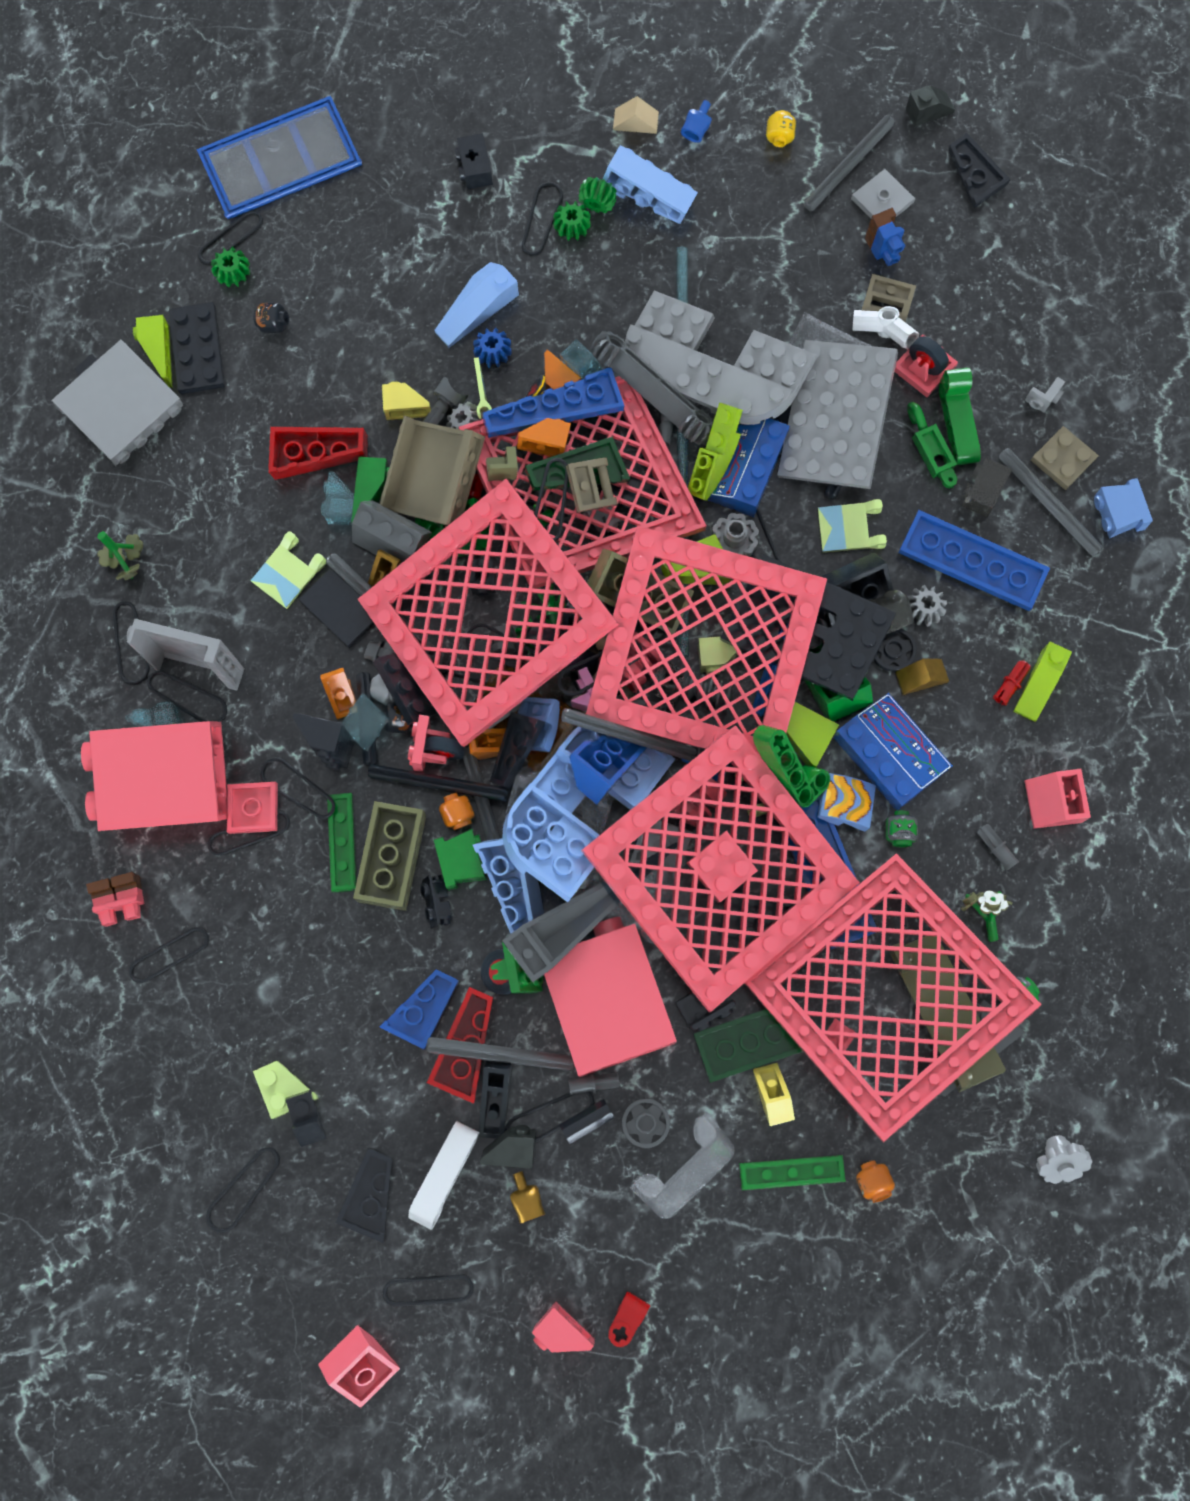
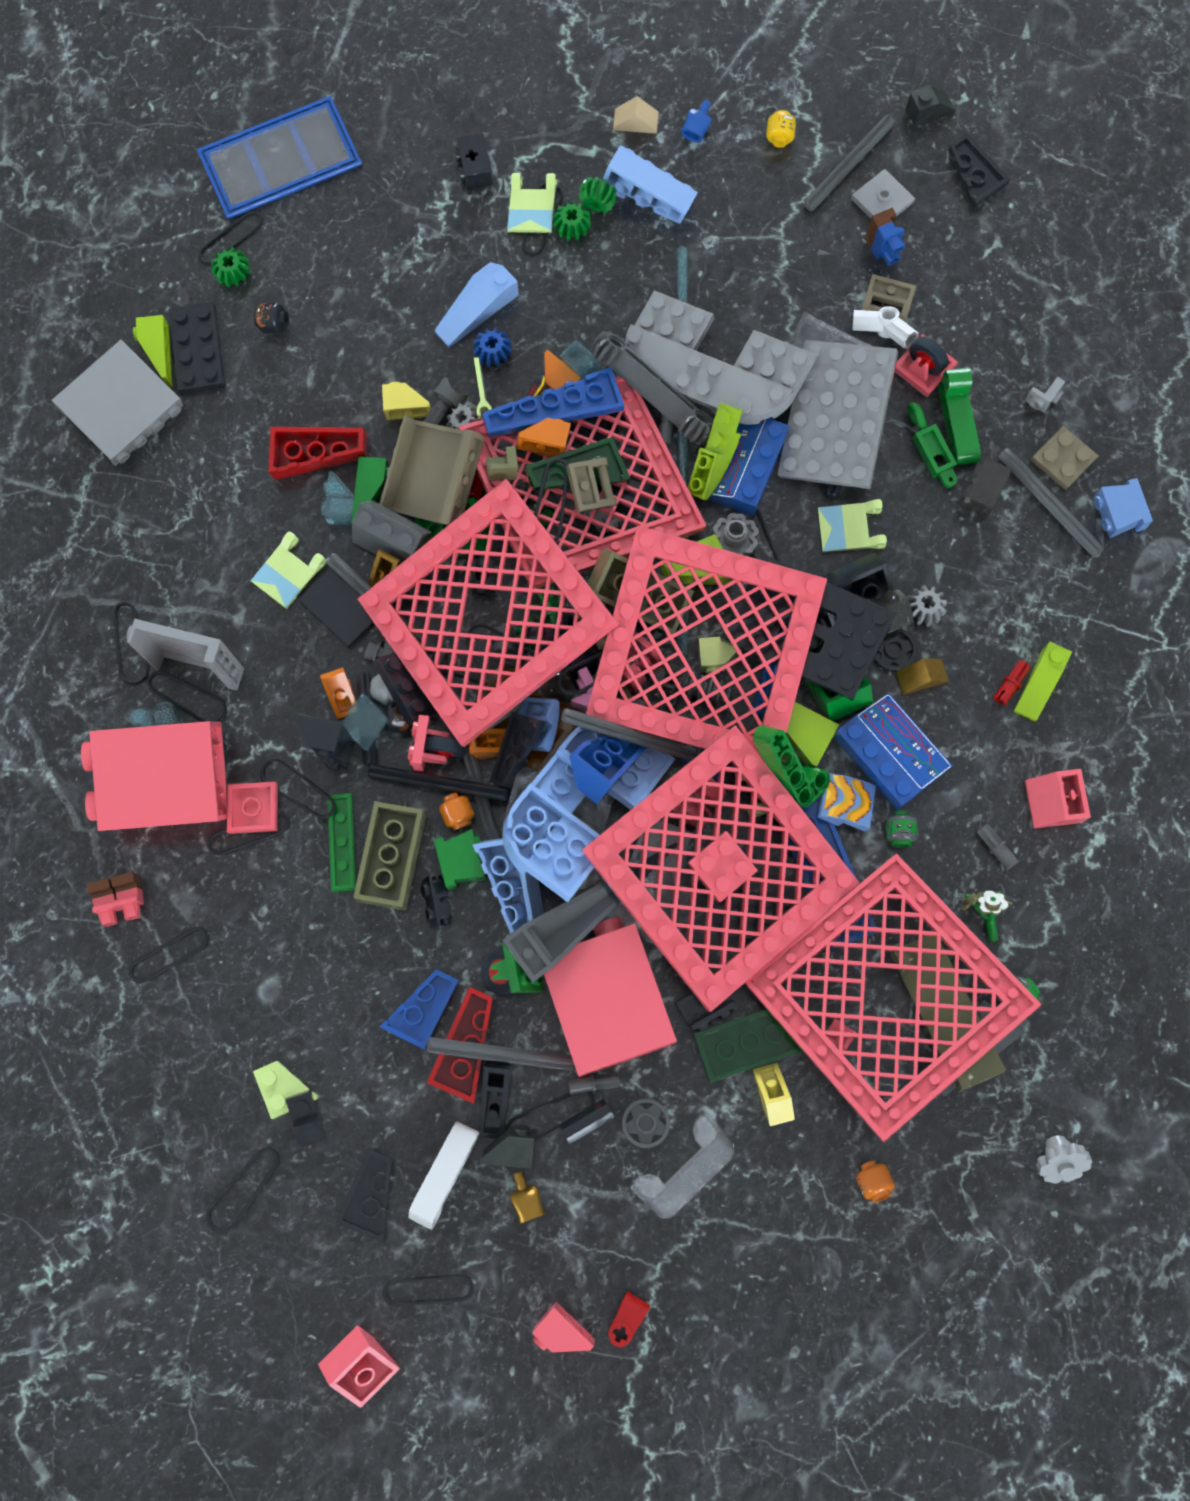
(112, 554): olive plant -> none
(531, 208): none -> yellowish green flag
(792, 1172): green tile -> none
(974, 560): blue plate -> none

